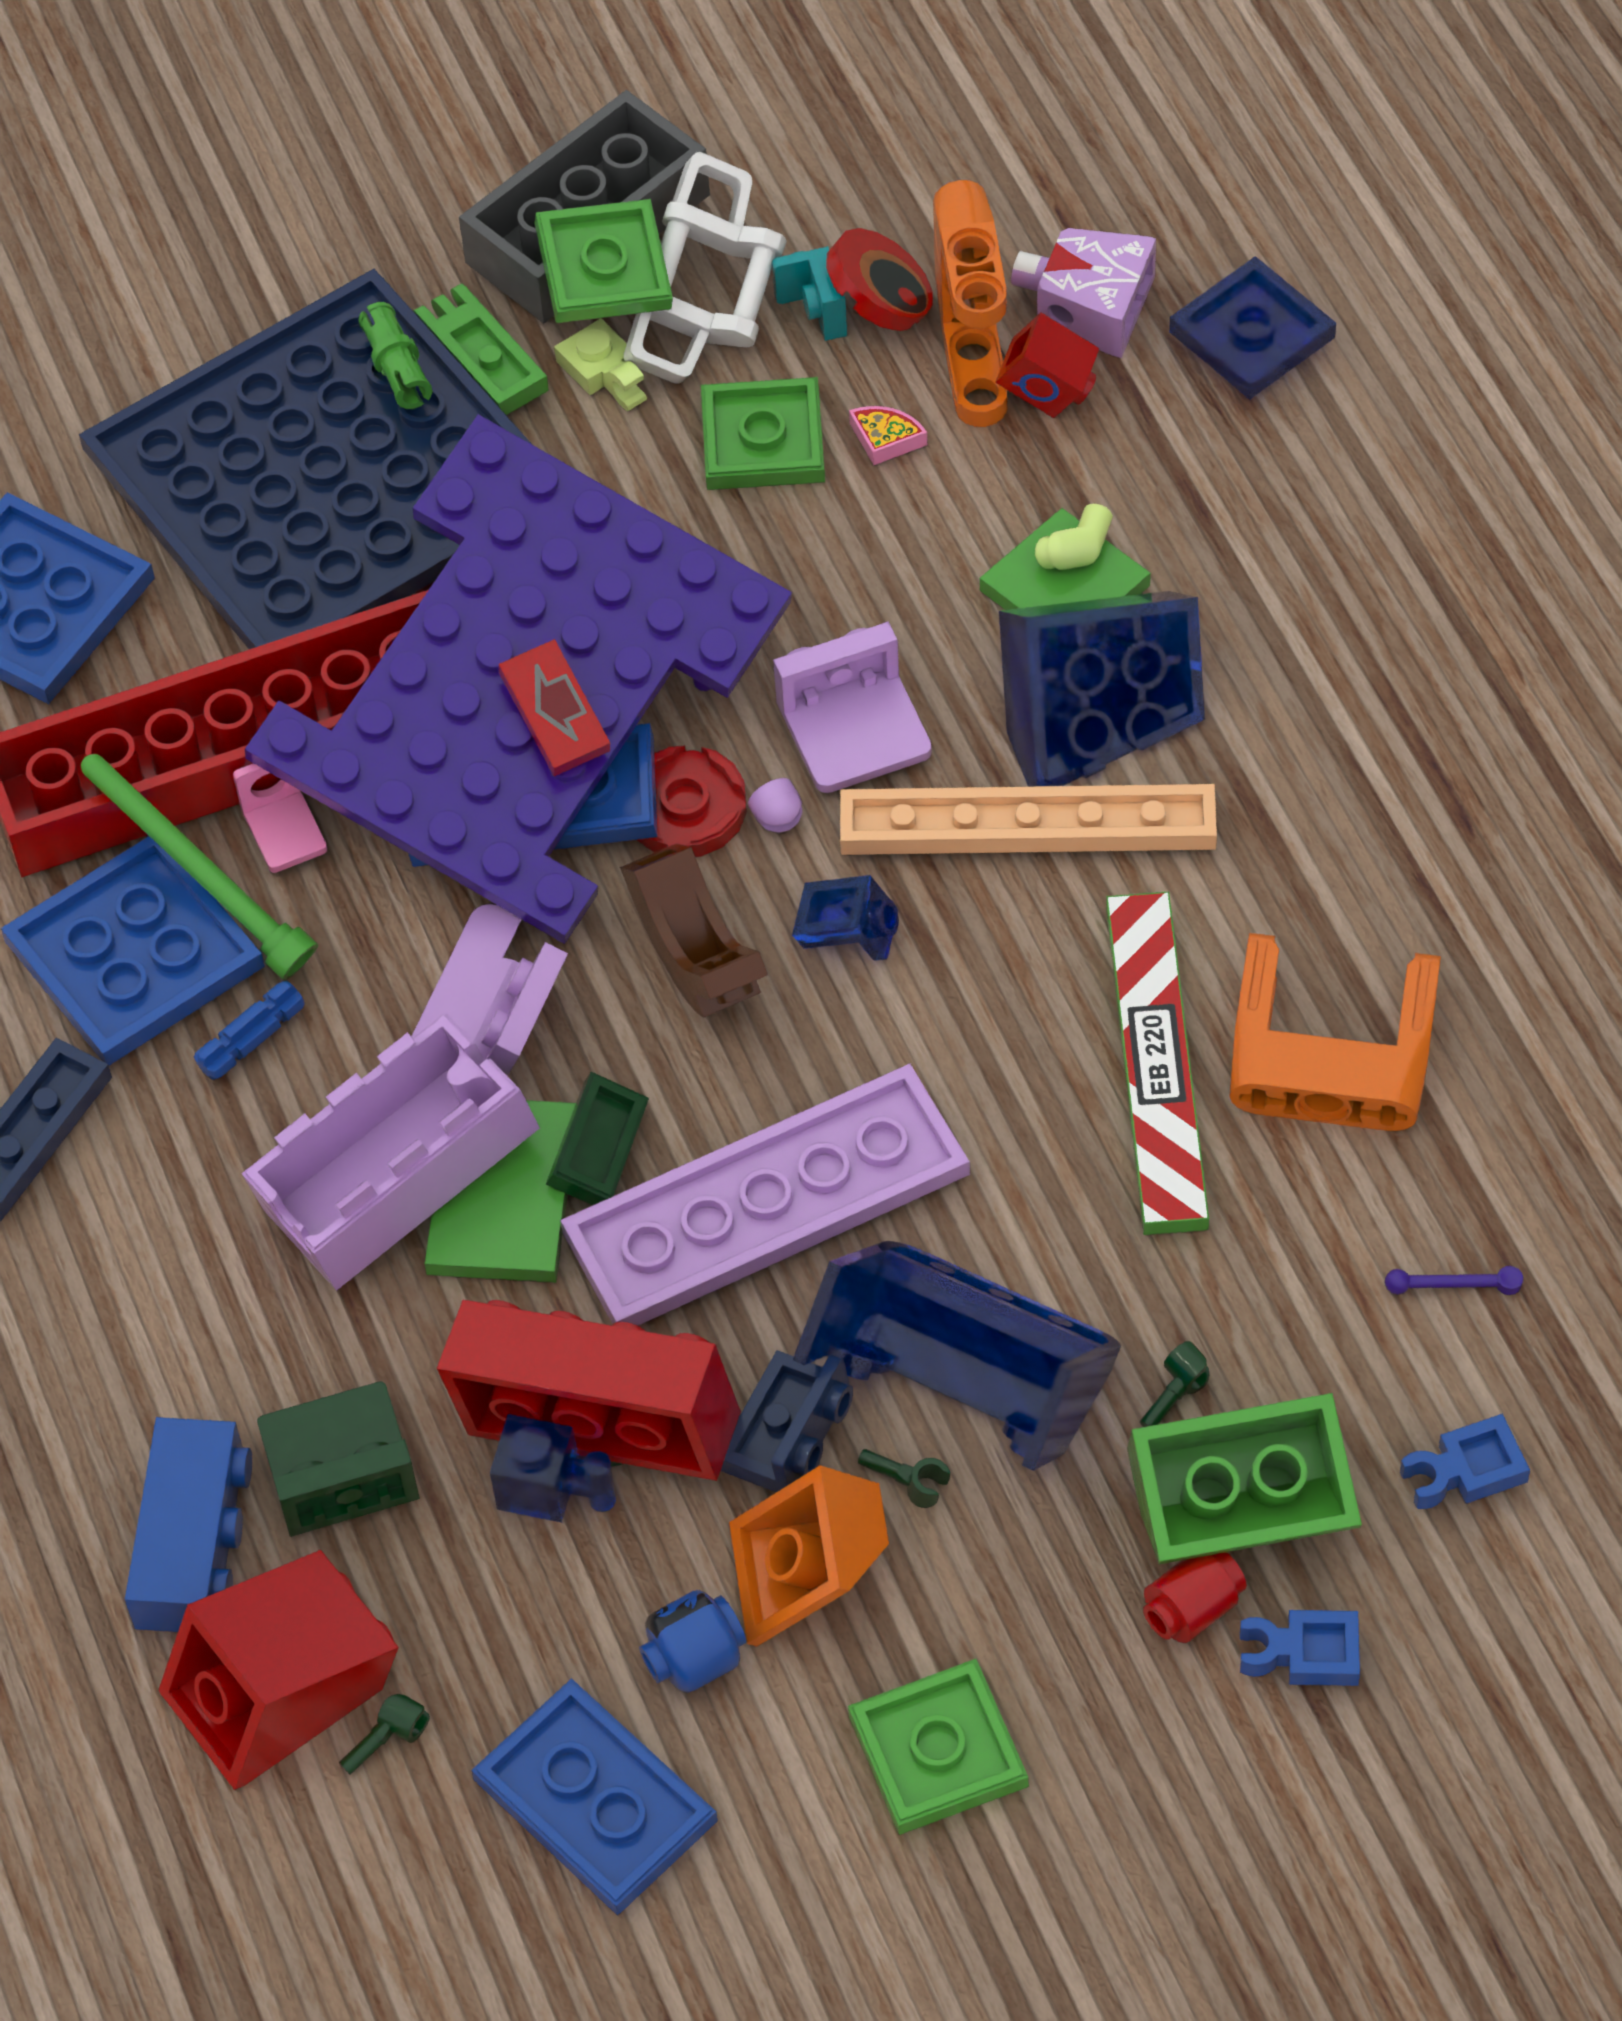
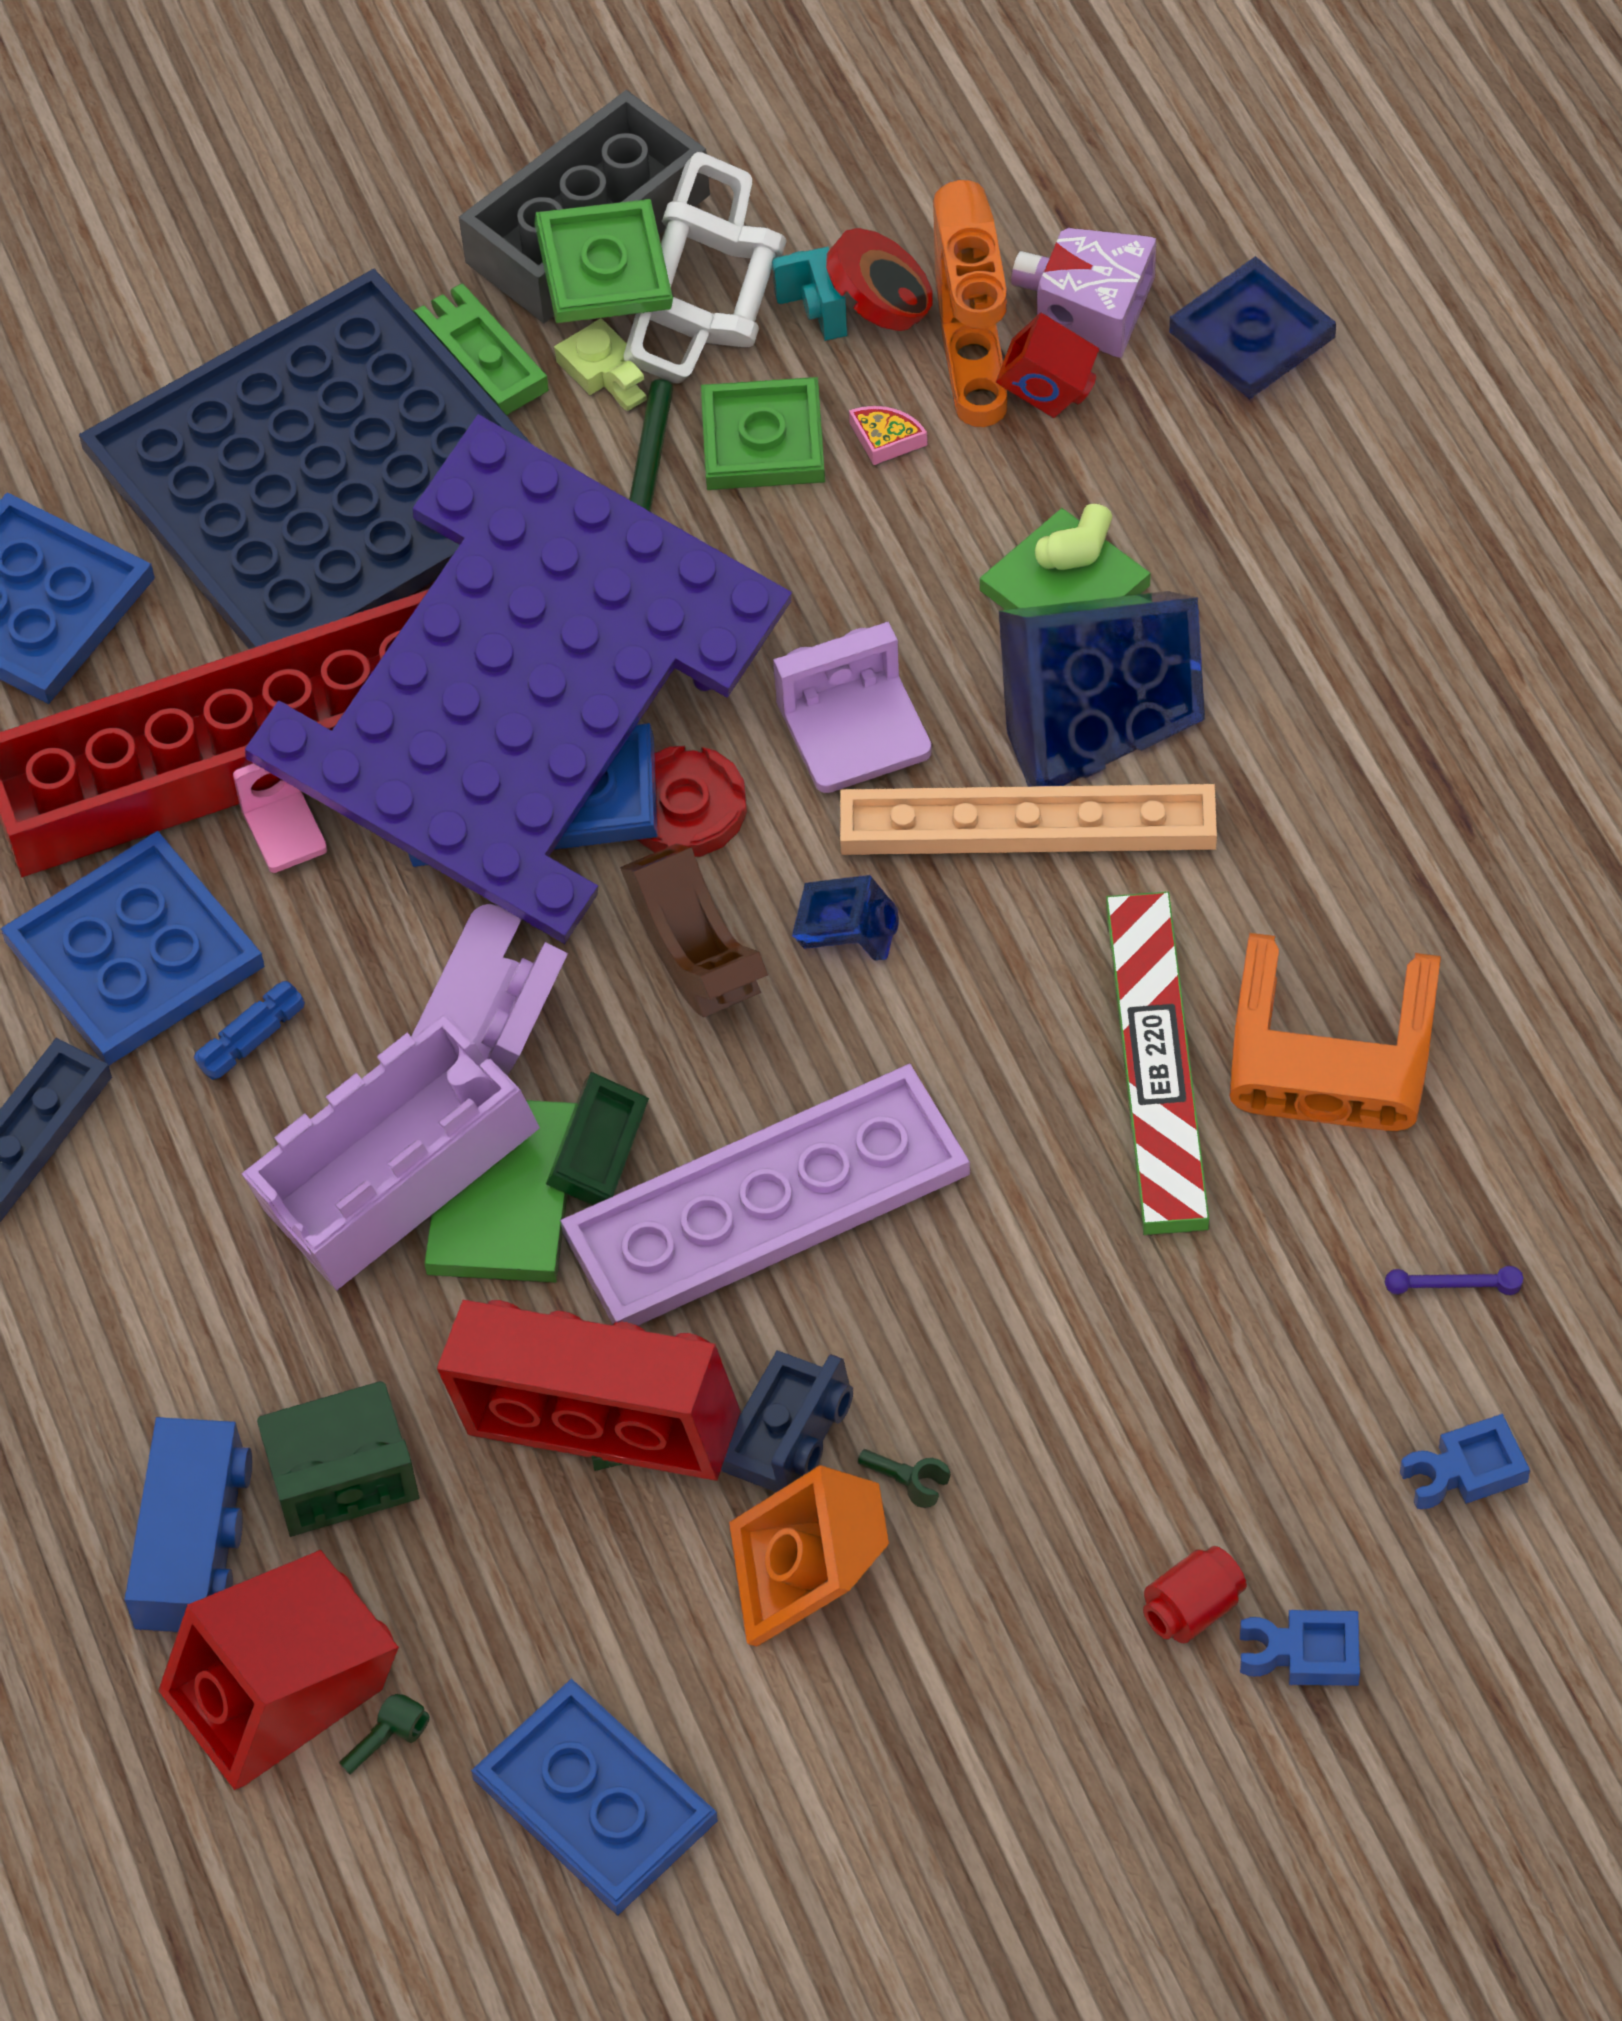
(285, 947): bright green piece -> none
(395, 355): bright green pin -> none
(540, 1468): clear blue brick -> none
(554, 707): red tile -> none
(651, 443): none -> dark green bar
(692, 1641): blue head -> none
(776, 805): lavender hinge -> none
(938, 1746): bright green tile -> none
(963, 1339): clear blue windscreen -> none
(1190, 1375): dark green hand -> none
(1243, 1478): bright green slope -> none

